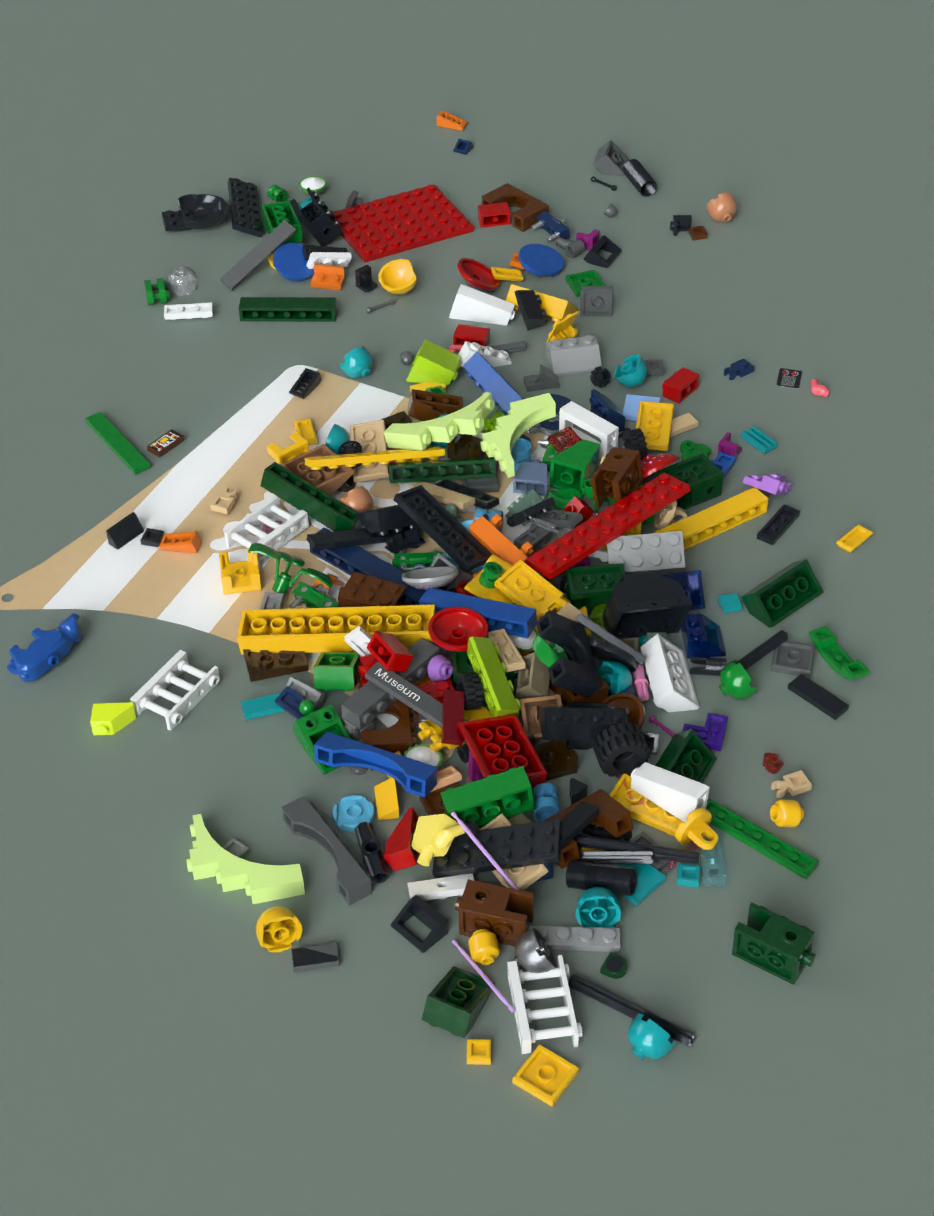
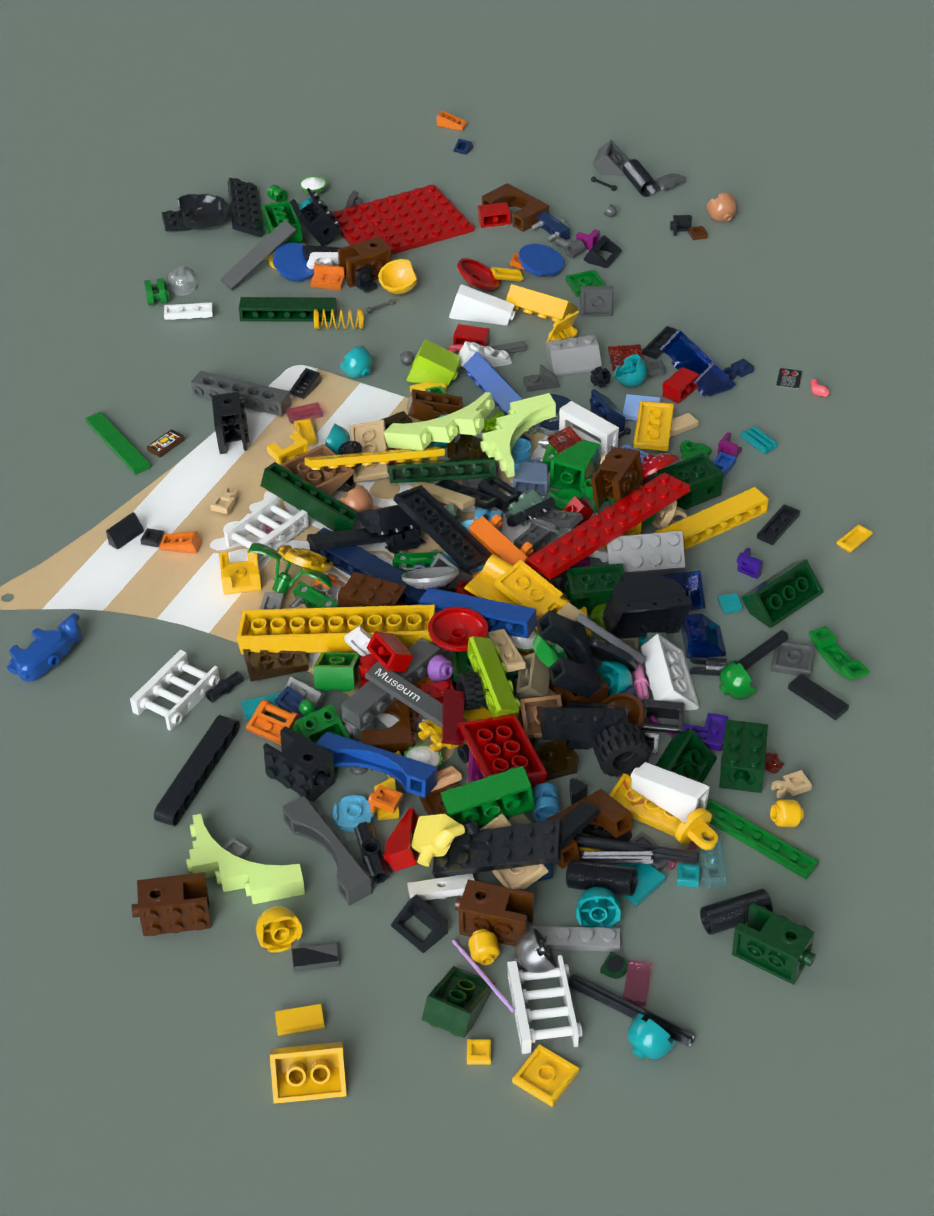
(111, 717): neon yellow slope -> none
(172, 904): none -> reddish brown torso
(196, 770): none -> black beam
(224, 686): none -> black pin
(228, 412): none -> black torso
(255, 396): none -> dark grey brick
(267, 726): none -> orange plate
(299, 1019): none -> yellow tile
(300, 765): none -> black torso
(304, 412): none -> clear pink tile
(305, 558): none -> yellow tile
(308, 1072): none -> yellow slope
(359, 312): none -> yellow piece
(369, 252): none -> reddish brown torso
(384, 799): none -> orange bracket
(491, 573): green wheel -> none
(501, 871): lavender piece -> none
(504, 501): none -> black tile
(530, 308): black slope -> none
(619, 353): none -> clear red tile
(635, 440): black tyre -> none
(637, 982): none -> clear pink tile
(653, 348): none -> black tile
(663, 709): none -> black tile
(670, 180): none -> dark grey slope
(687, 354): none -> clear blue windscreen
(729, 912): none -> black piece
(743, 756): none -> dark green torso
(748, 564): none -> dark purple bracket
(771, 483): medium lavender plate -> none

